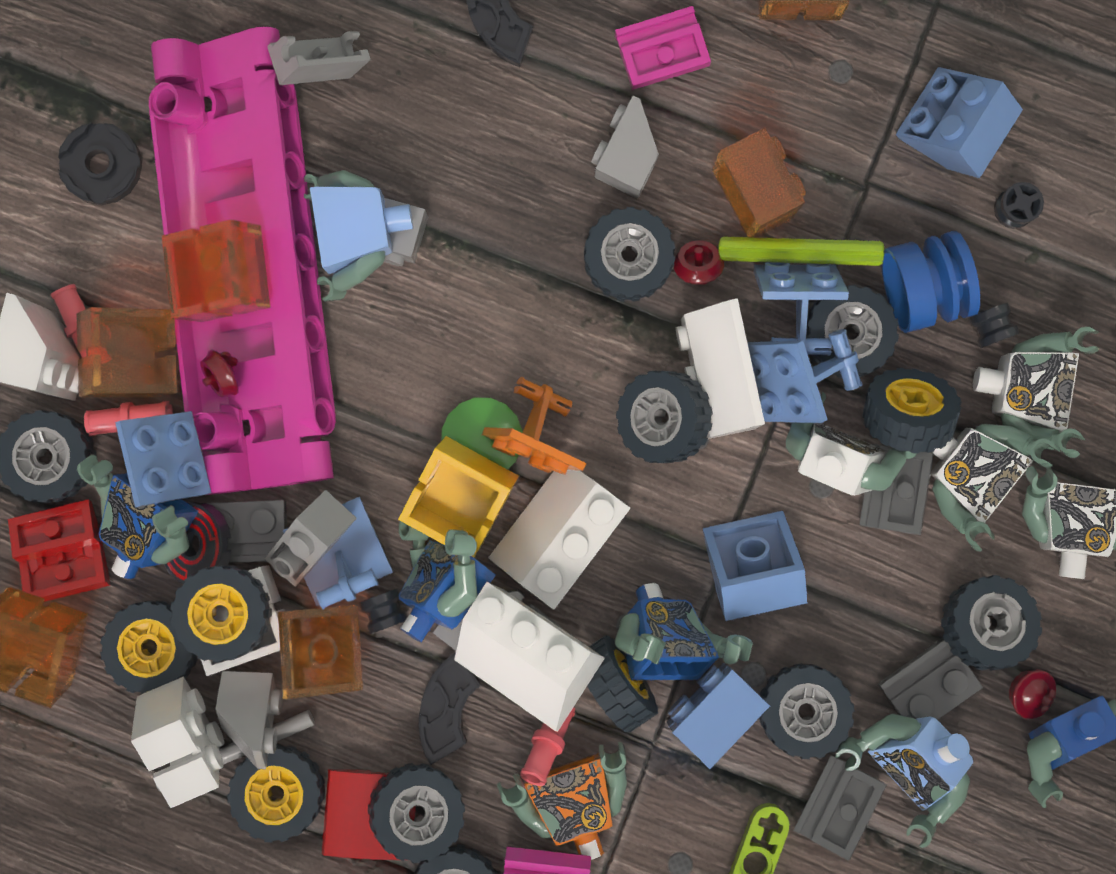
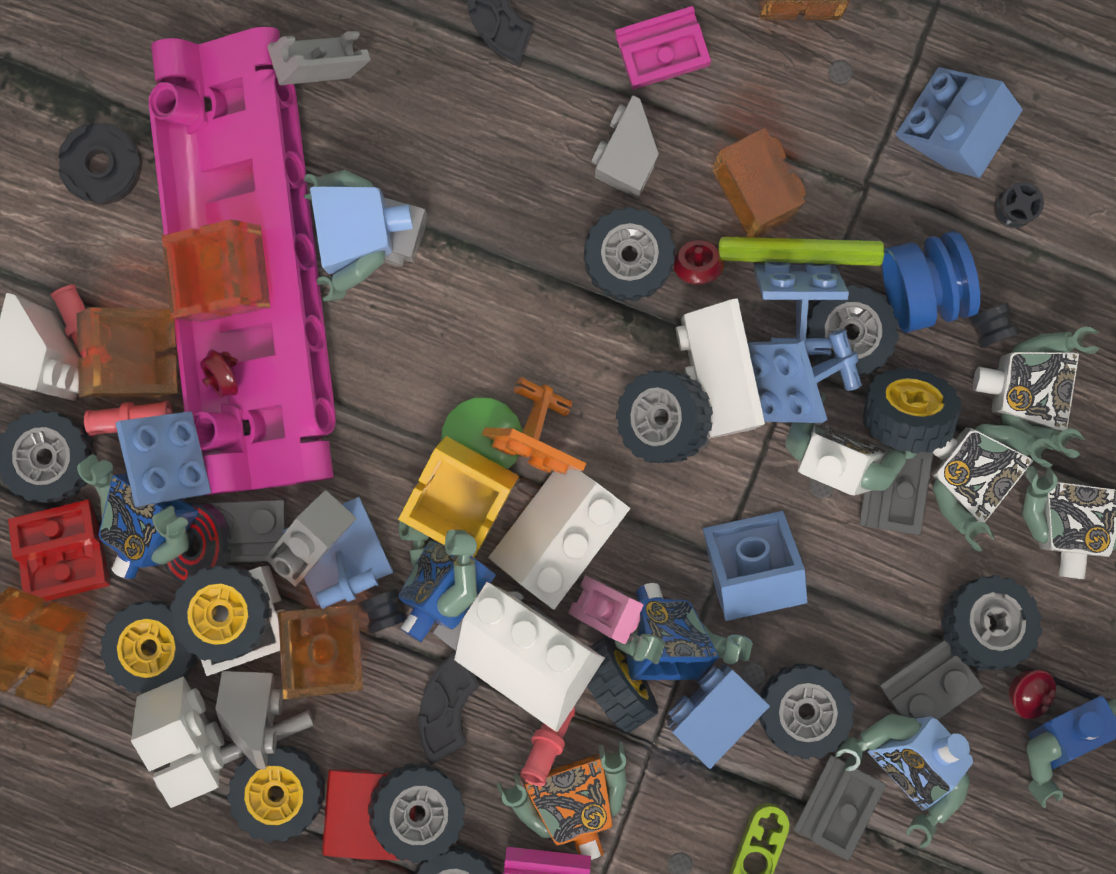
(606, 610): none -> bright pink plate

